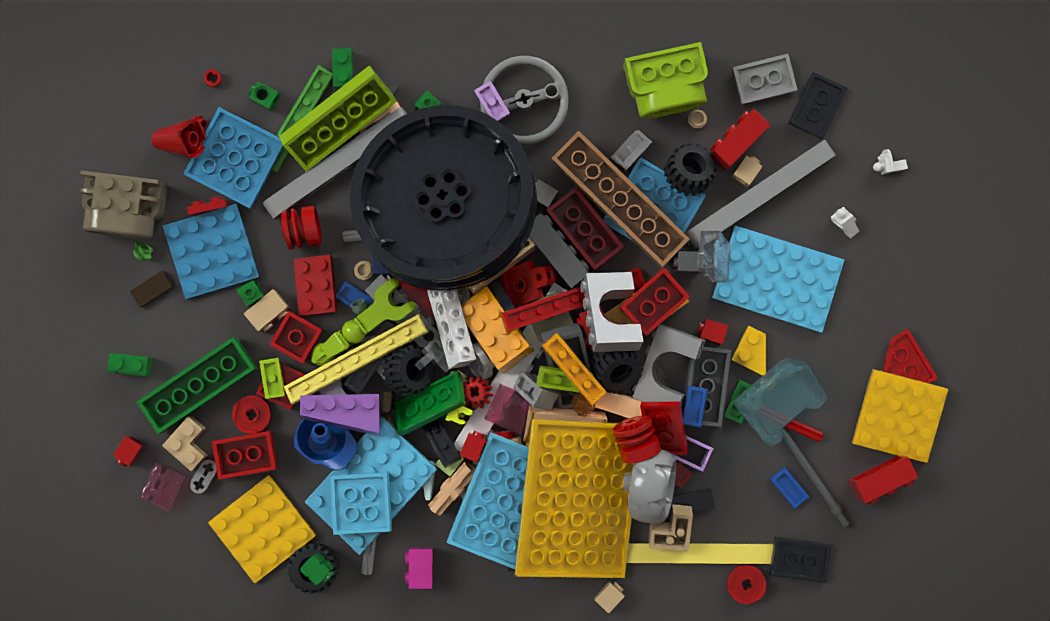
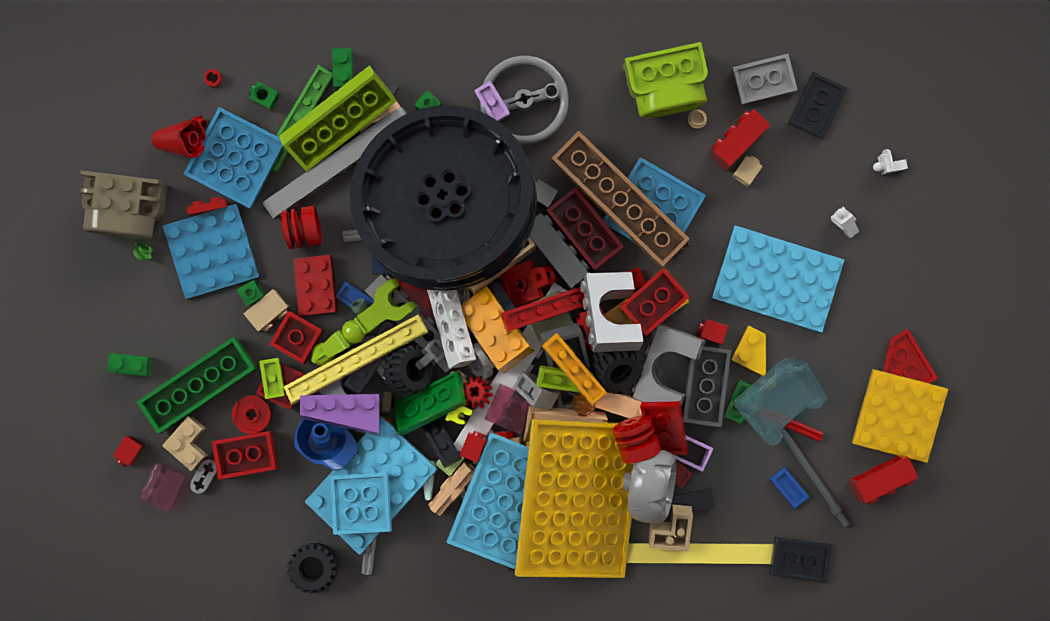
(151, 289): dark brown tile -> none
(262, 528): yellow plate -> none
(317, 569): green brick -> none
(363, 270): tan plate -> none
(420, 568): dark pink brick -> none
(609, 596): tan brick -> none
(631, 150): light grey hinge -> none
(685, 262): dark grey brick -> none
(694, 406): blue tile -> none
(696, 158): black tyre -> none
(714, 256): clear brick -> none
(756, 578): red plate -> none
(762, 192): light grey beam -> none

